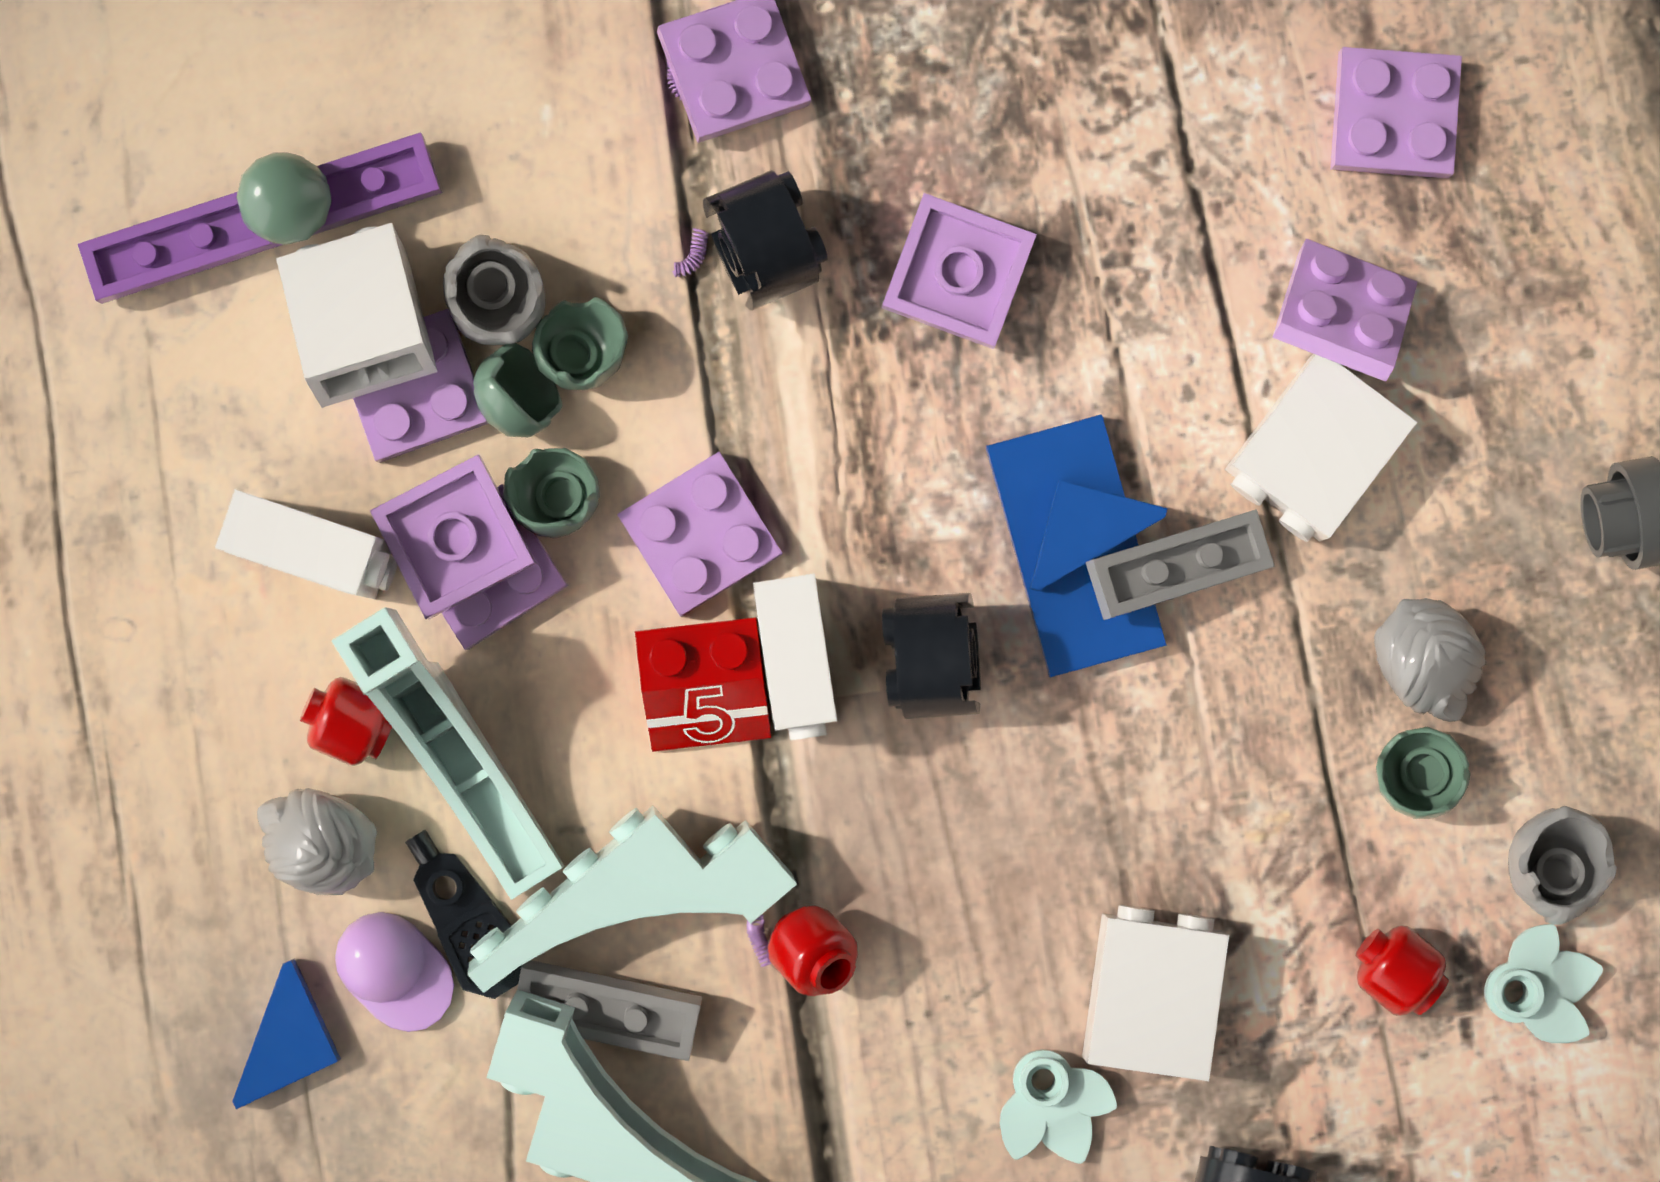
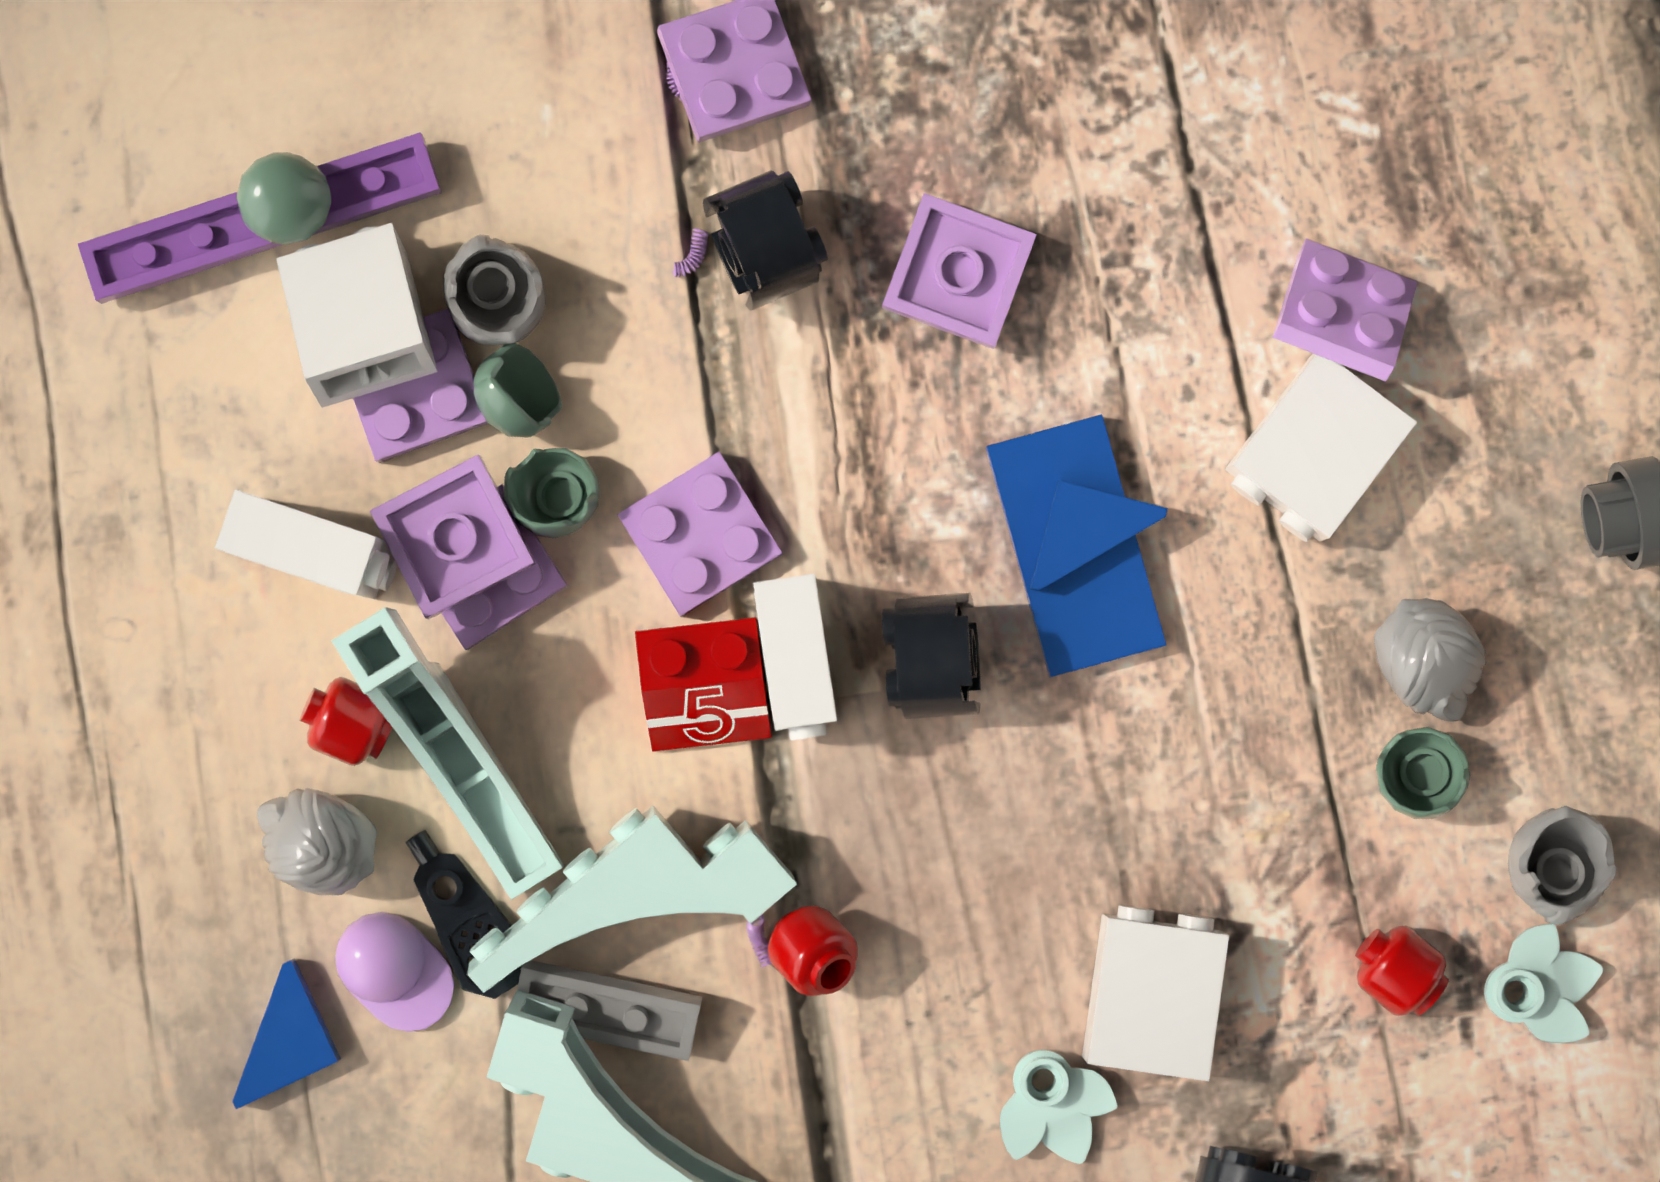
(580, 344): sand green hair -> none
(1179, 564): light grey plate -> none
(1396, 112): lavender plate -> none

